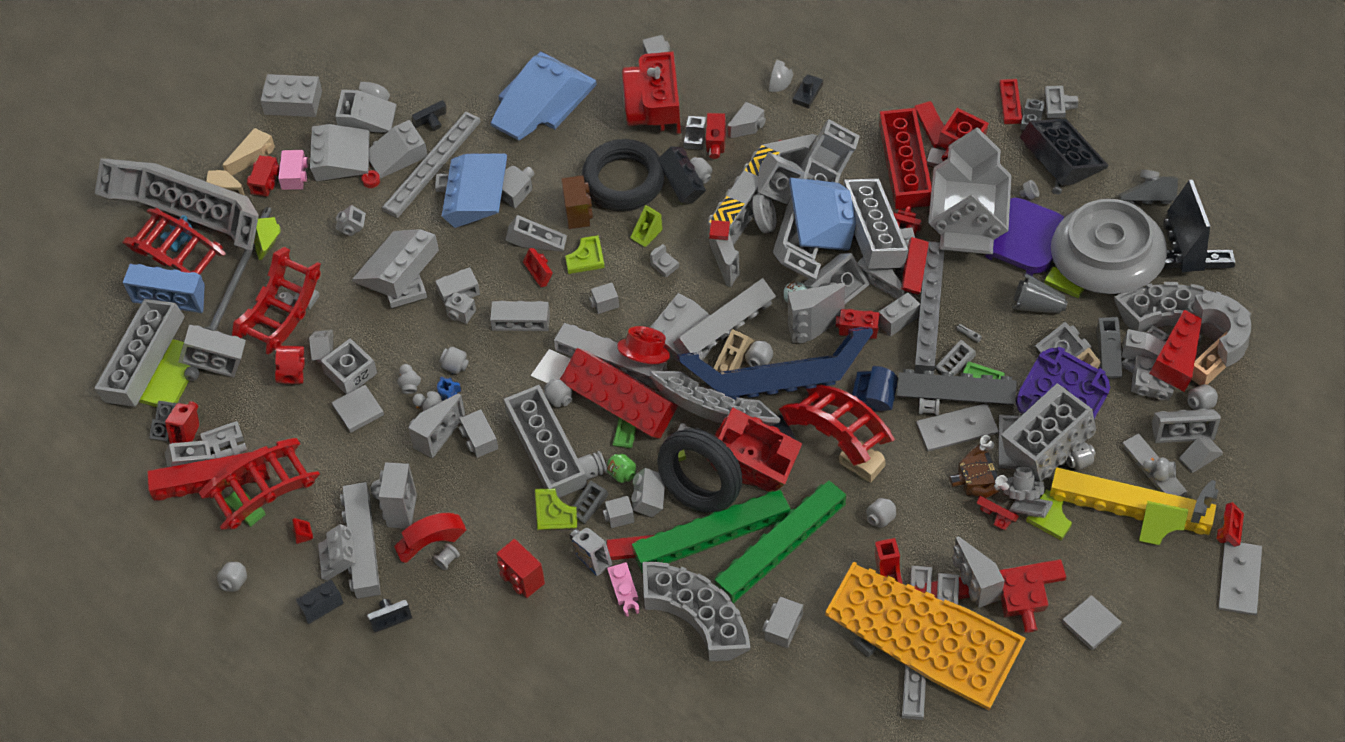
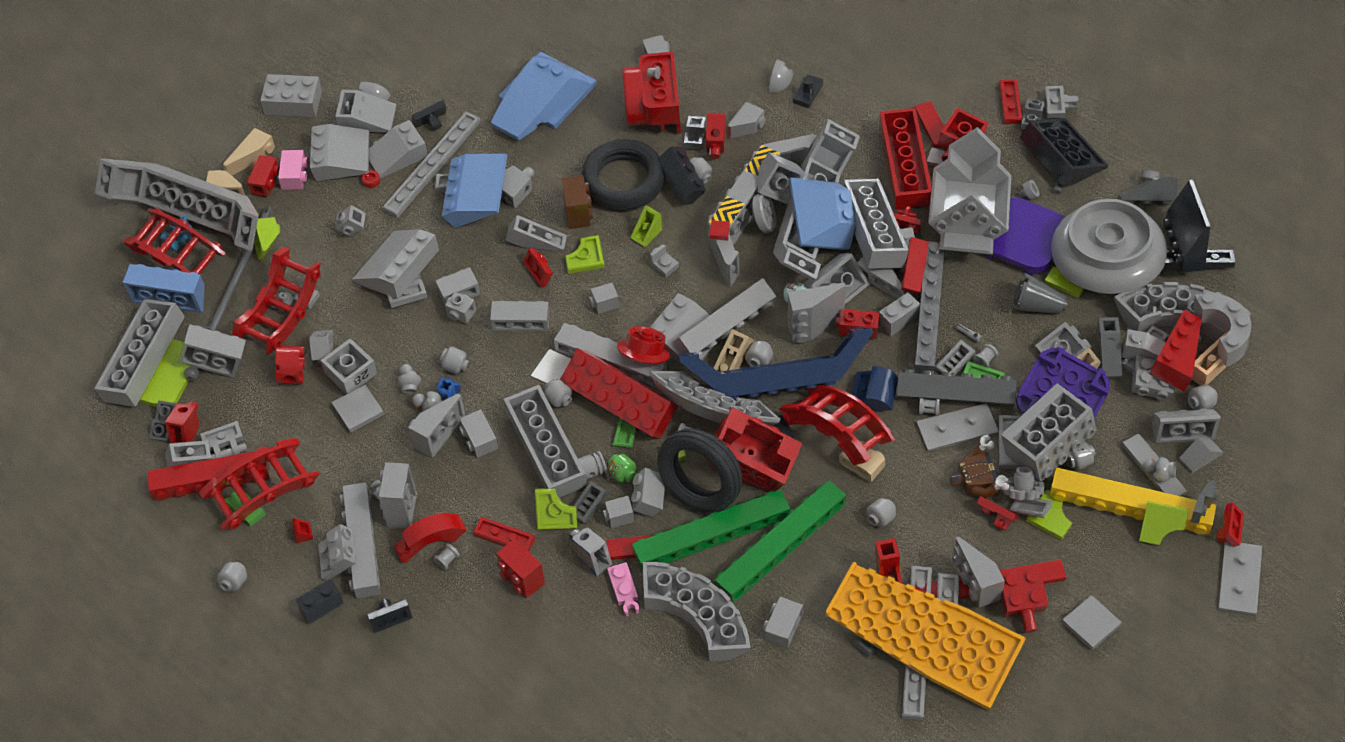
(502, 534): none -> red tile
(986, 355): none -> light grey bush

